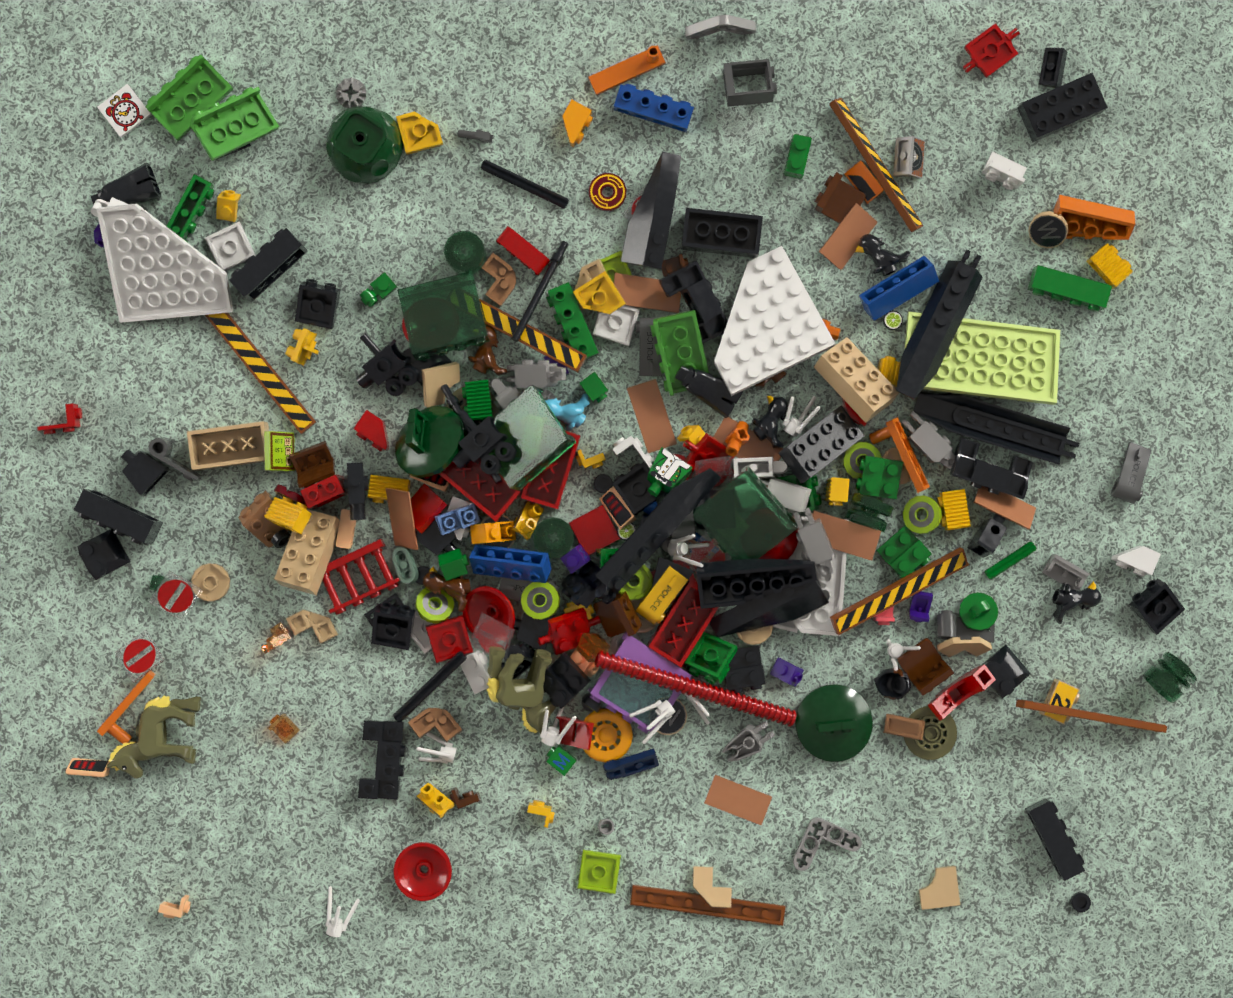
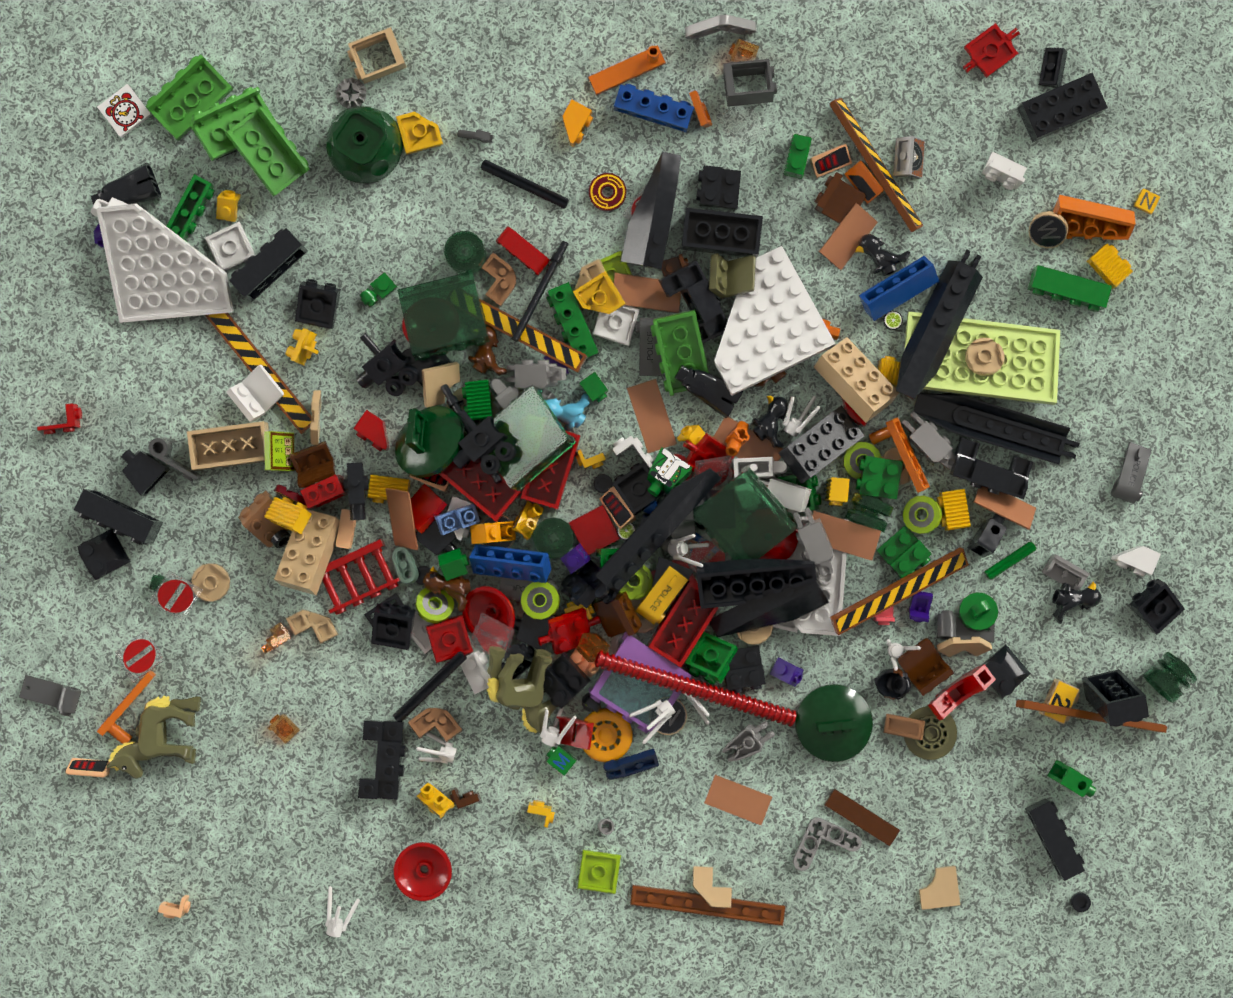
(51, 693): none -> dark grey door
(255, 393): none -> white bracket
(268, 150): none -> bright green bracket
(315, 422): none -> tan tile
(370, 40): none -> tan window
(701, 110): none -> orange tile
(718, 187): none -> black plate
(732, 276): none -> olive bracket
(747, 49): none -> clear orange bracket
(830, 160): none -> slope
(862, 817): none -> reddish brown tile
(984, 357): none -> tan tile
(1071, 779): none -> green torso
(1115, 697): none -> black brick
(1146, 201): none -> yellow tile

